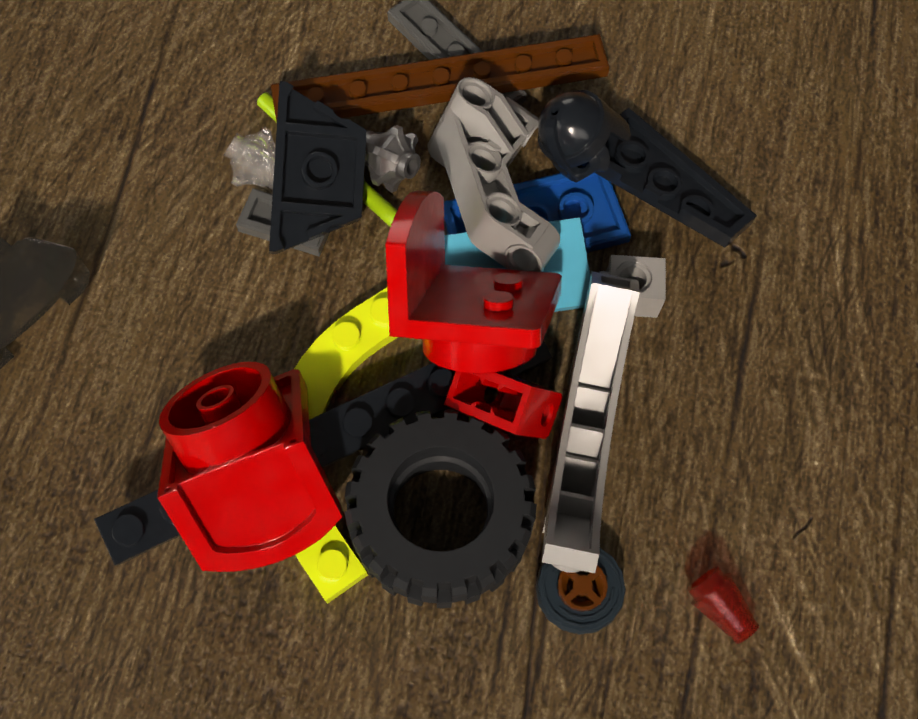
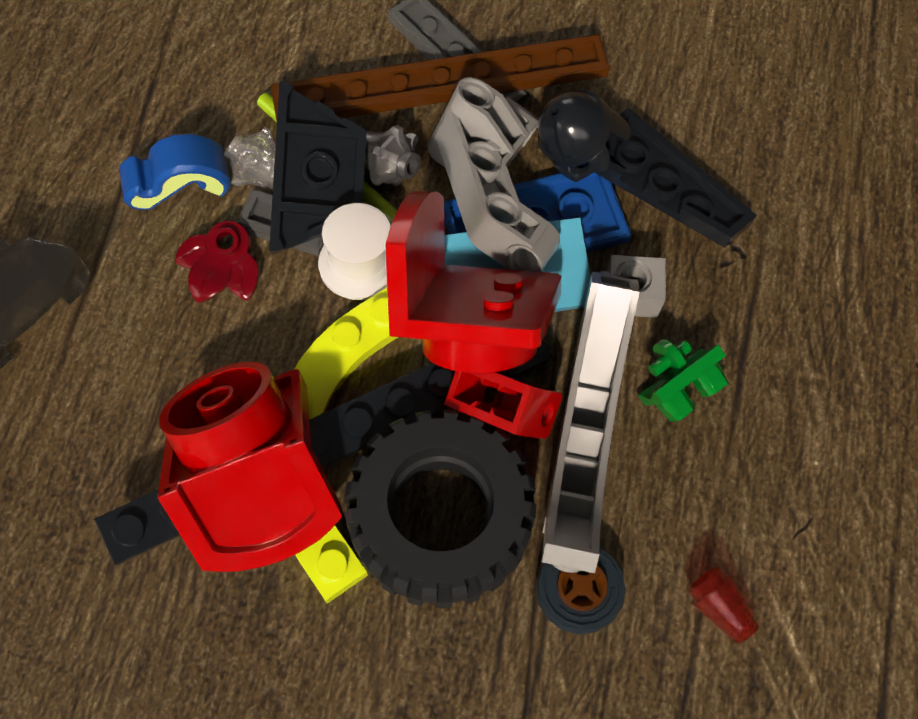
(171, 167): none -> blue animal
(217, 267): none -> dark red plate
(354, 251): none -> white piece
(699, 367): none -> green hips

